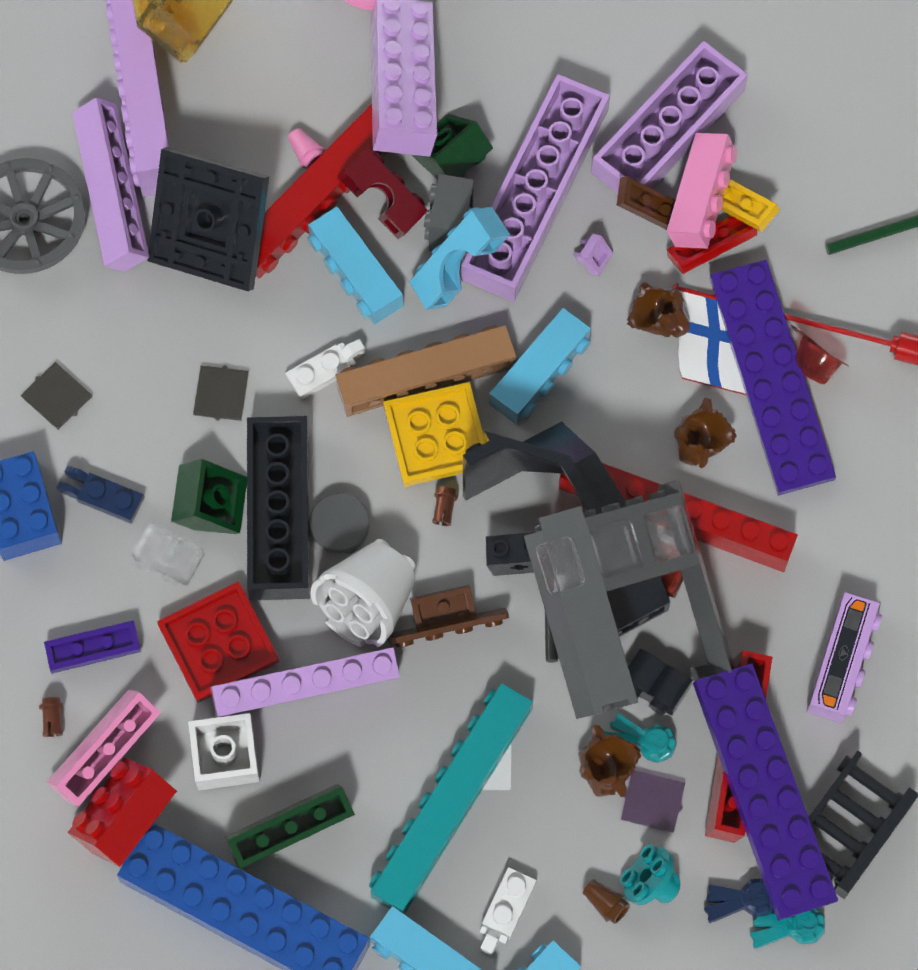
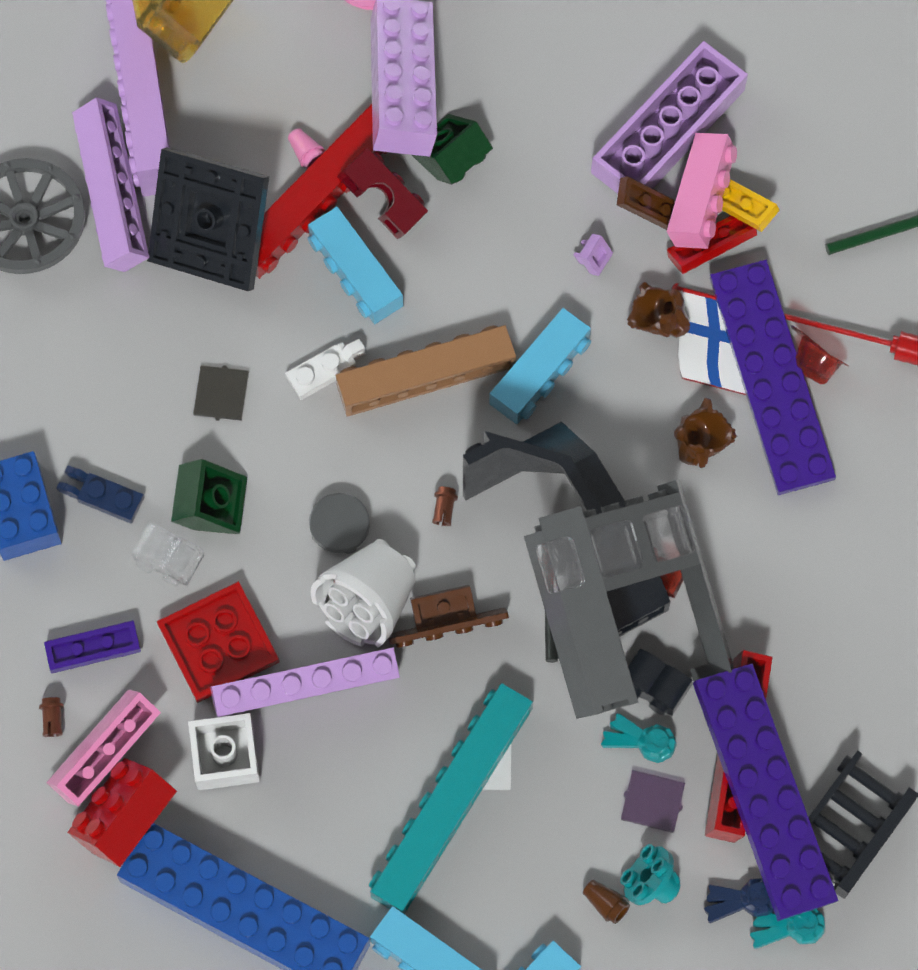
(56, 396): clear smoke piece -> none
(278, 508): black brick -> none
(289, 826): dark green brick -> none
(433, 432): yellow plate -> none
(439, 278): medium azure arch -> none
(449, 203): dark grey brick -> none
(506, 909): white hinge -> none
(508, 554): black brick -> none
(538, 184): lavender brick -> none
(608, 762): reddish brown hair -> none
(714, 523): red brick -> none
(843, 658): brick -> none

